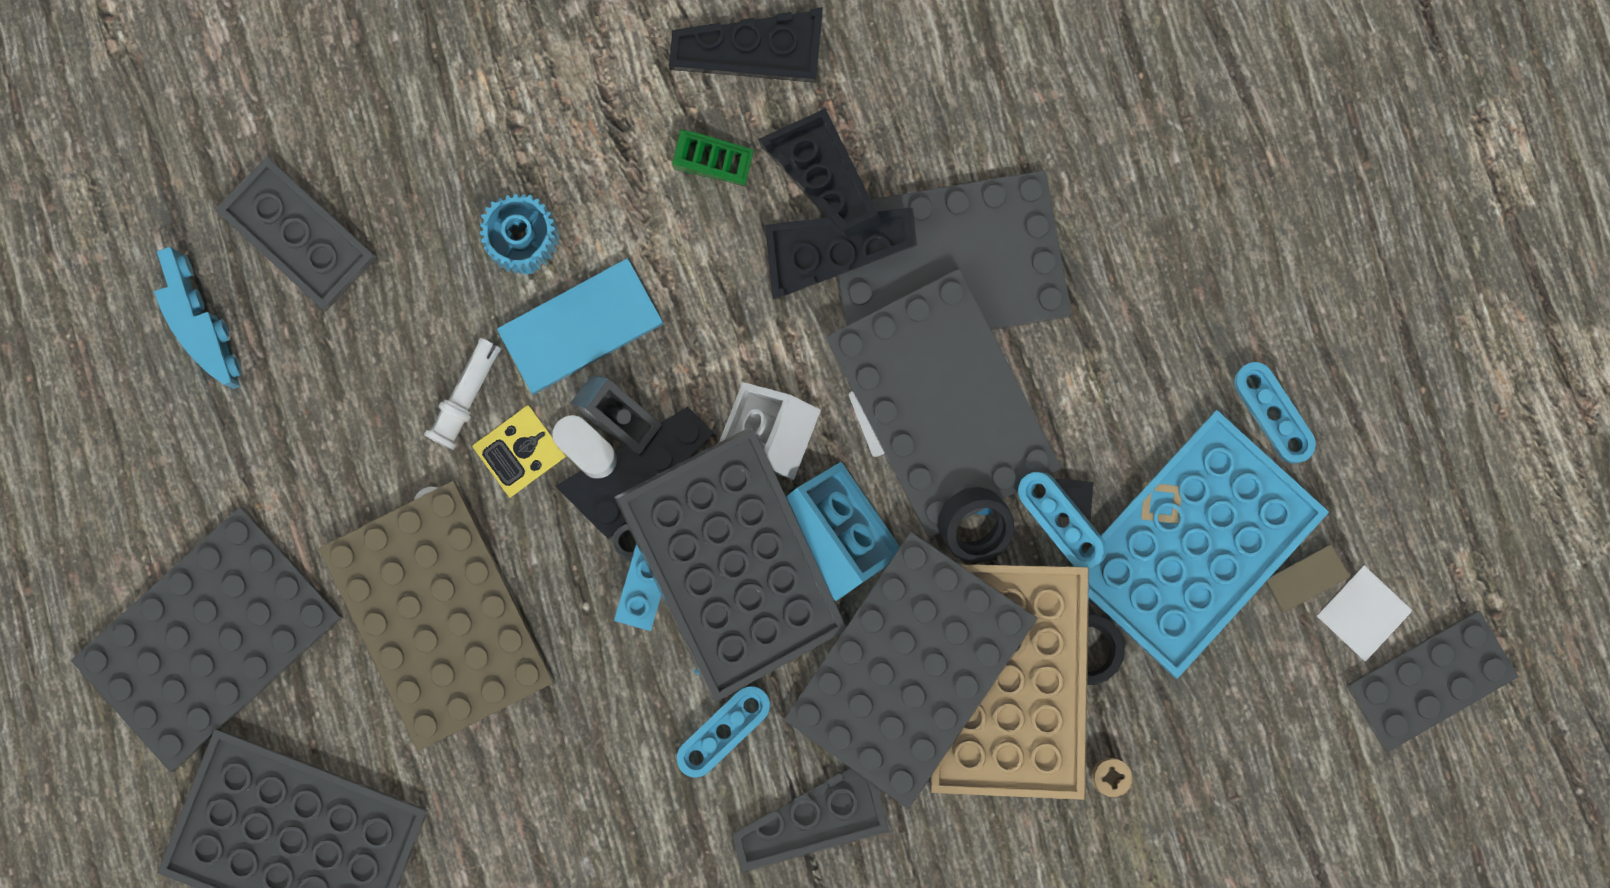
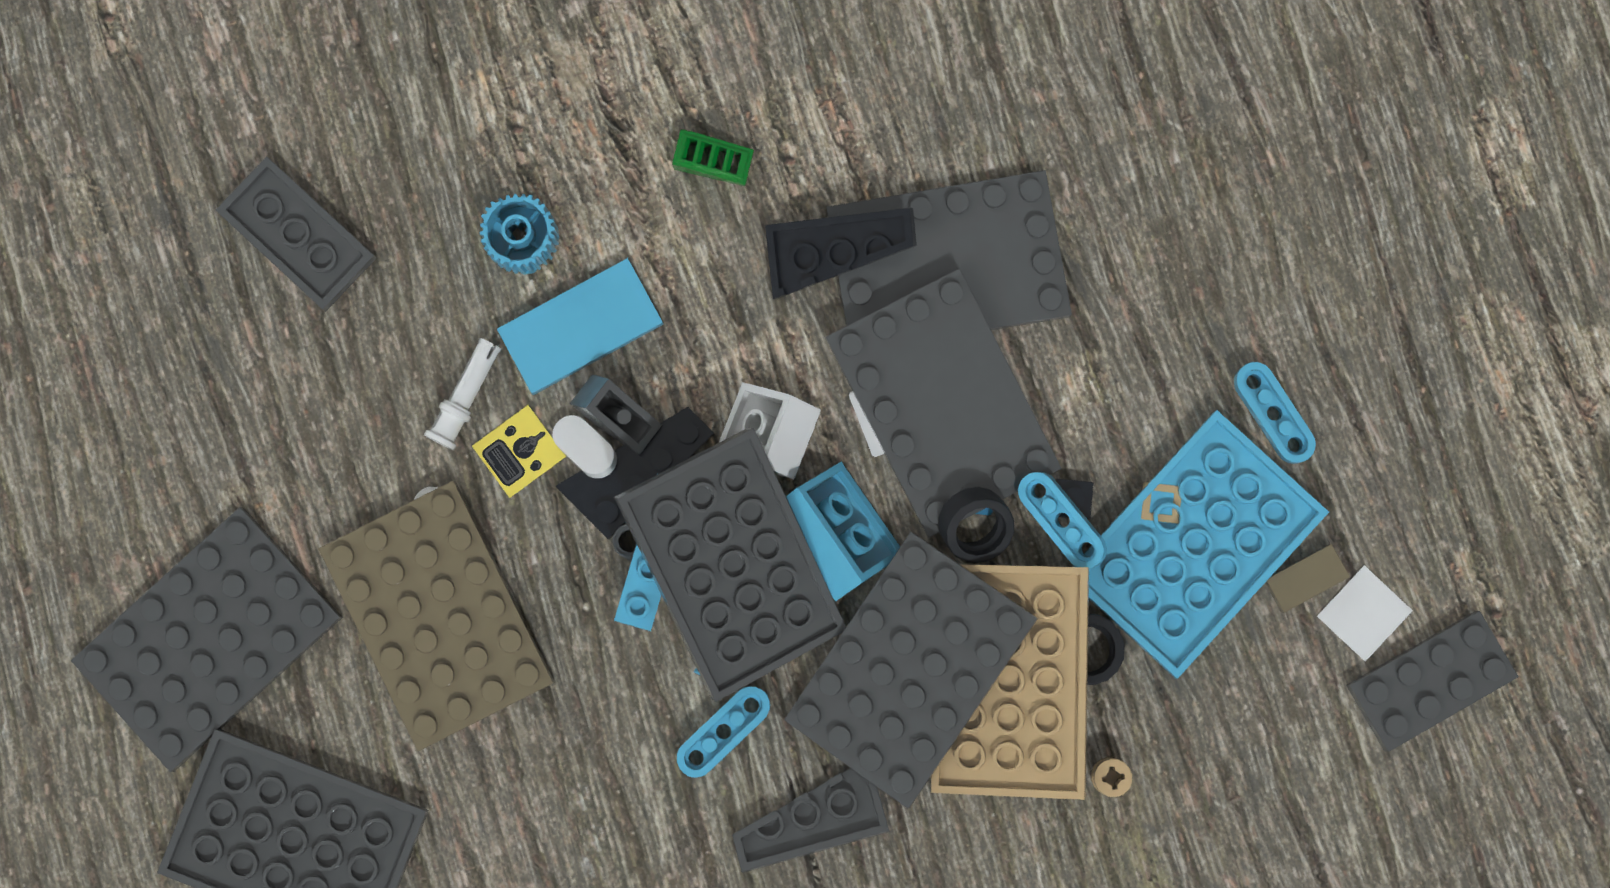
(198, 333): medium azure slope -> none
(759, 48): black wing -> none
(823, 170): black wing -> none

